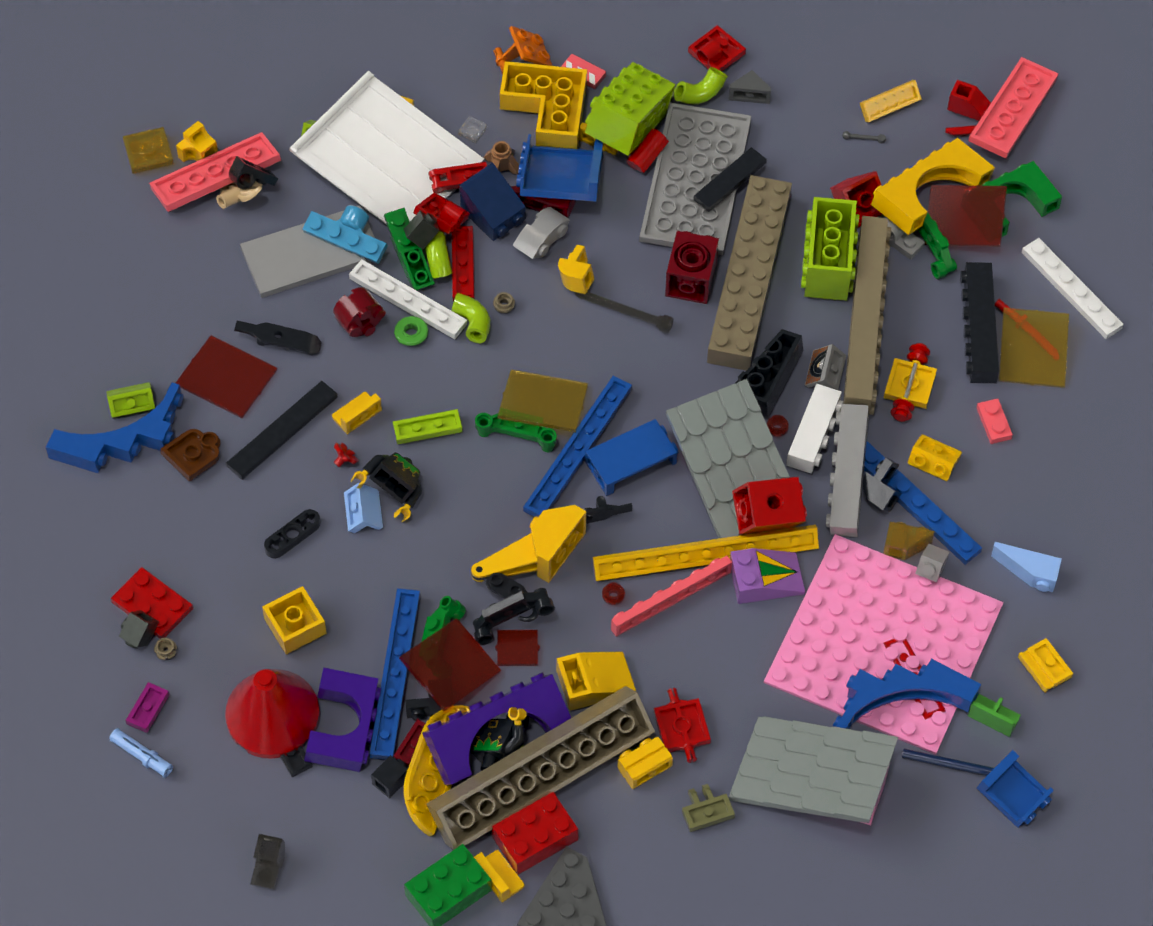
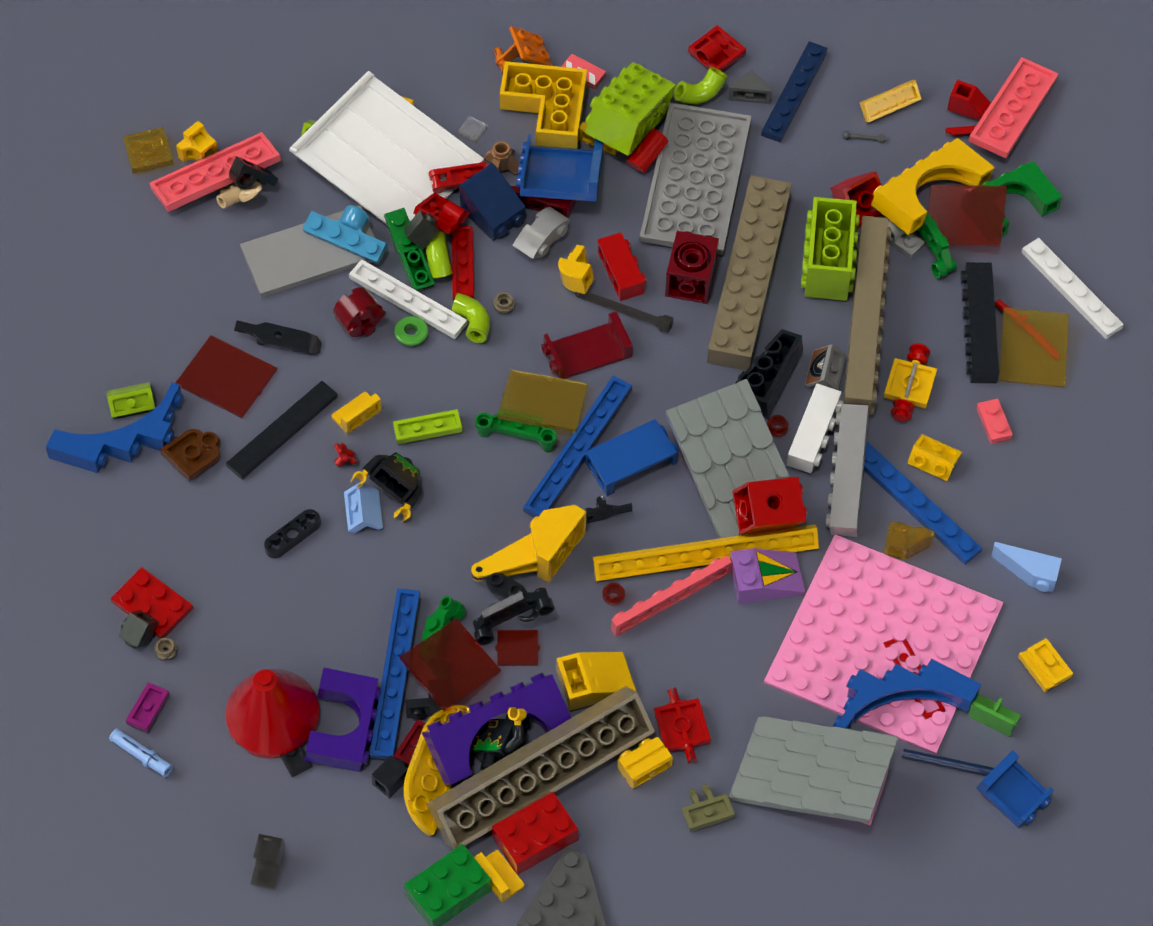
(294, 620): yellow brick -> none
(588, 348): none -> dark red panel
(621, 266): none -> red brick
(729, 179): black tile -> none
(794, 92): none -> dark blue plate
(877, 487): brick -> none
(932, 562): light grey brick -> none

